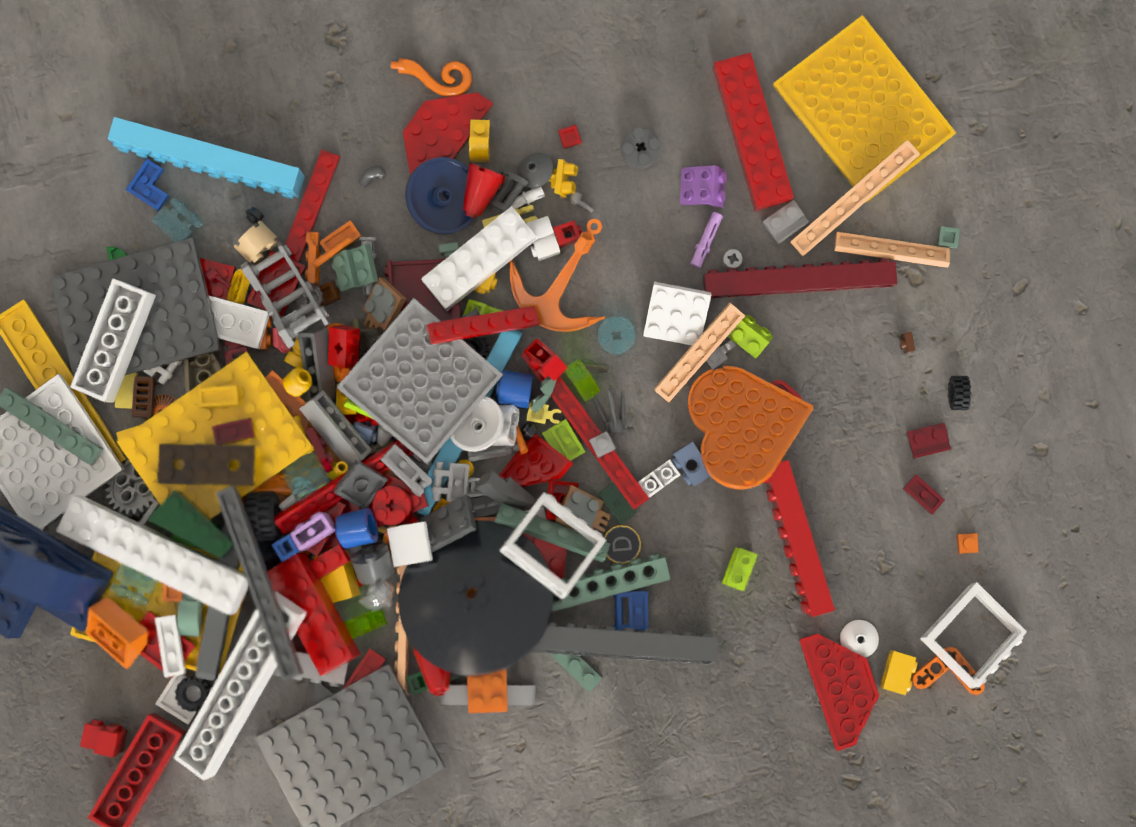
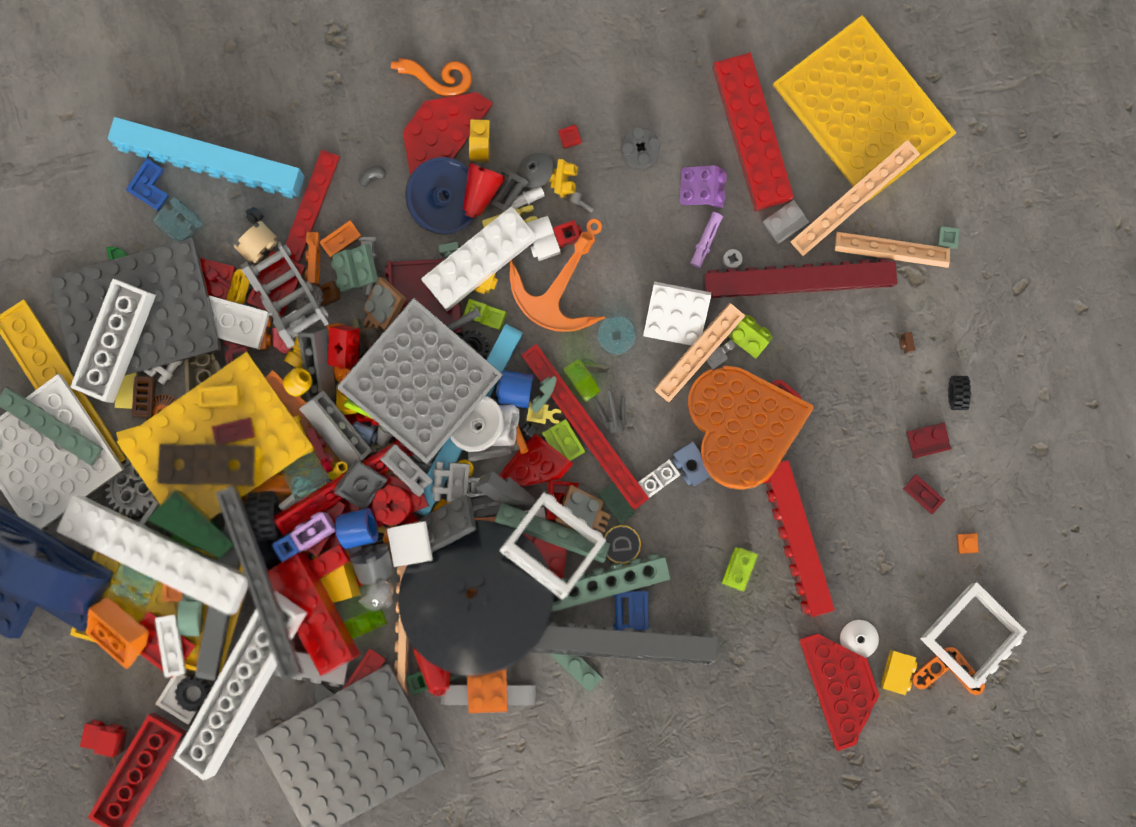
(331, 252): orange piece -> none
(482, 325): red plate -> none
(544, 359): red brick -> none
(602, 444): light grey brick -> none

